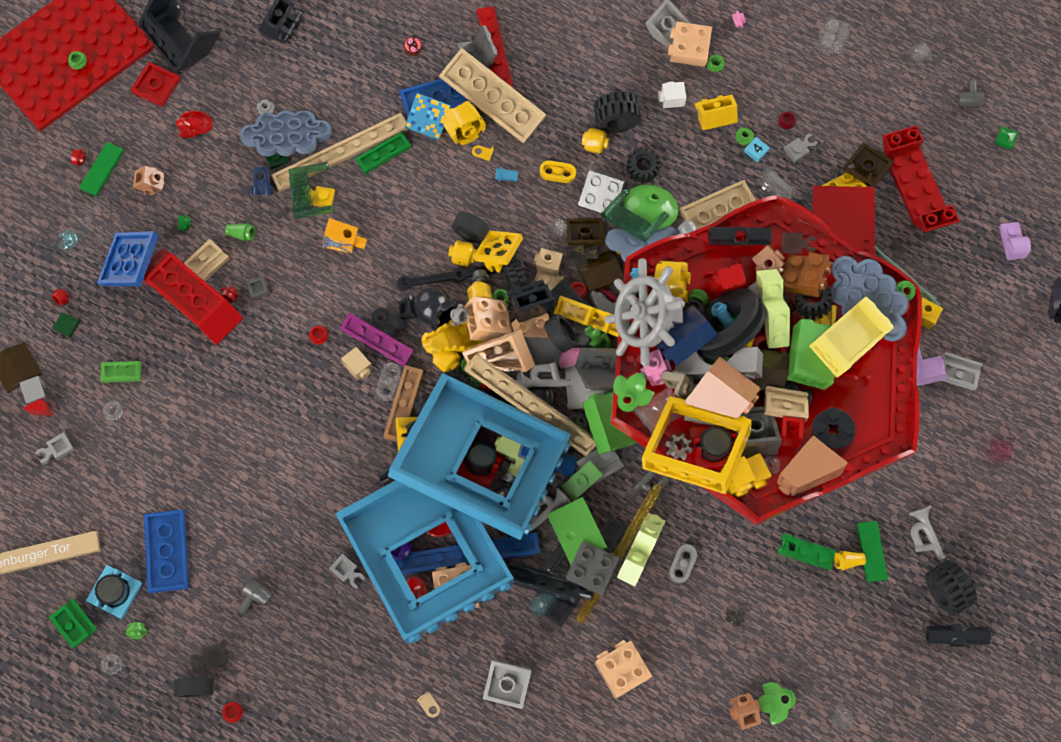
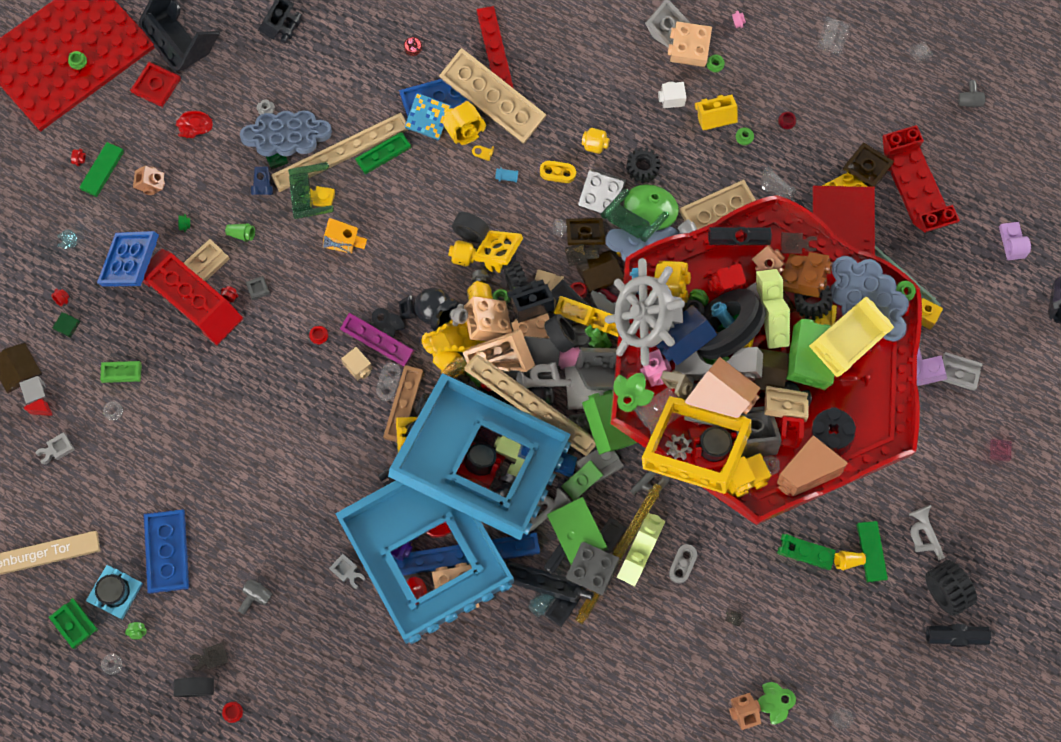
(405, 283): black piece -> none
(426, 702): tan piece -> none
(455, 368): none -> clear yellow cone
(481, 47): flat silver bracket -> none
(507, 684): light grey slope -> none
(548, 261): tan brick -> none
(617, 111): black tyre -> none
(622, 668): light nougat brick -> none
(756, 149): medium azure tile -> none
(798, 149): light grey plate -> none
(1006, 138): green tile -> none

